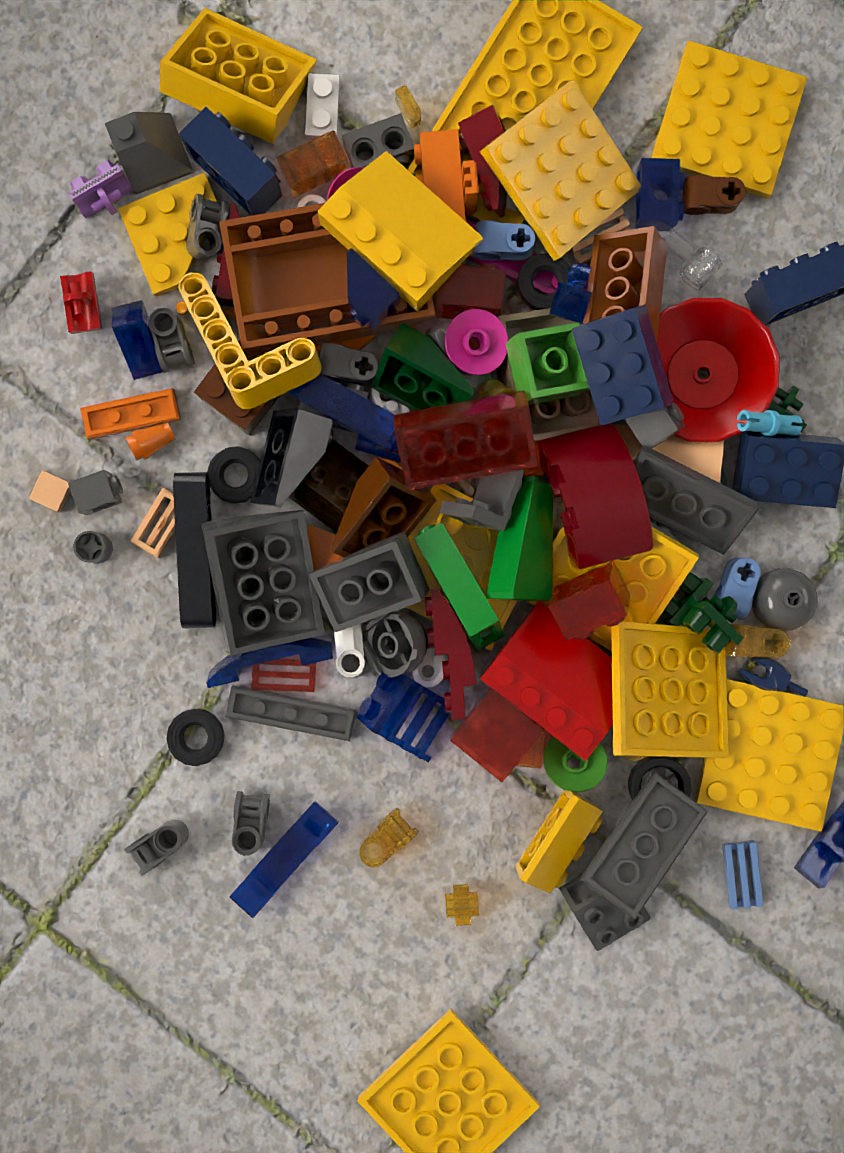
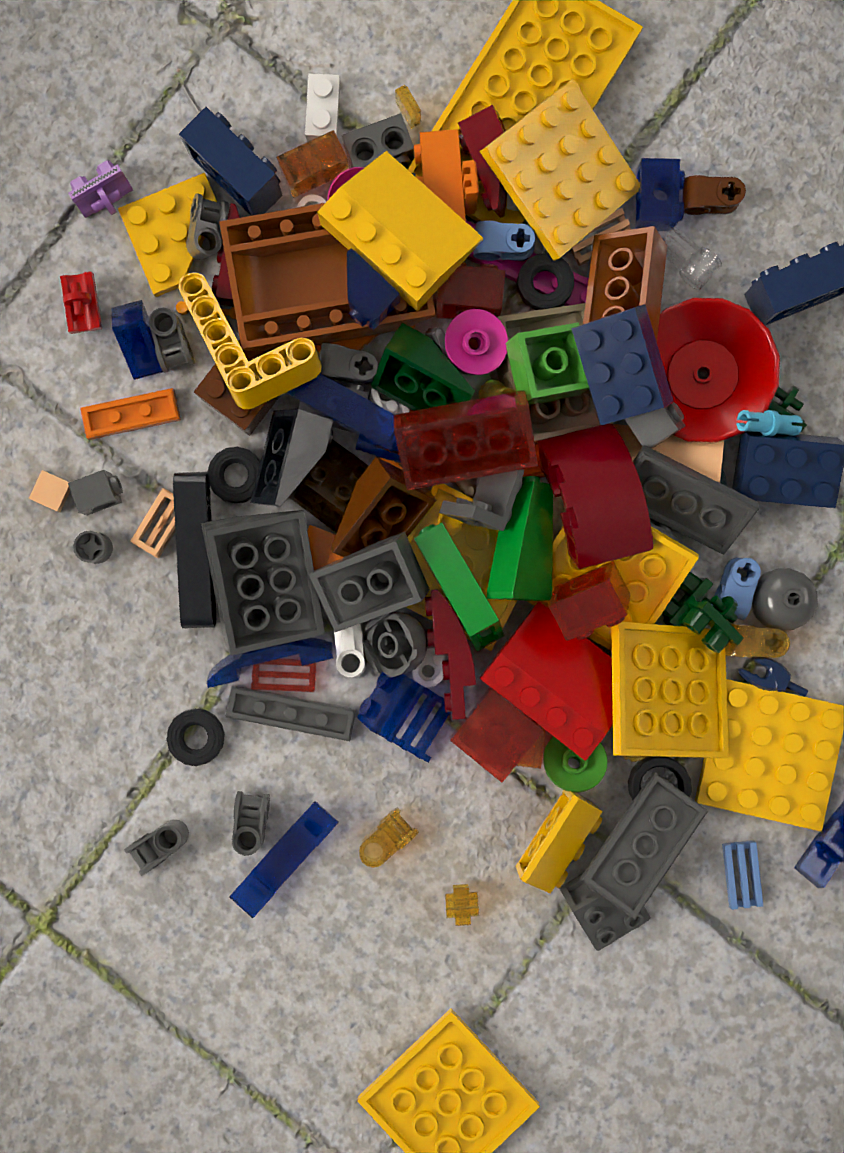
(149, 149): dark grey slope -> none
(149, 440): orange cone -> none
(236, 74): yellow slope -> none
(571, 298): clear blue plate -> none
(729, 117): yellow plate -> none

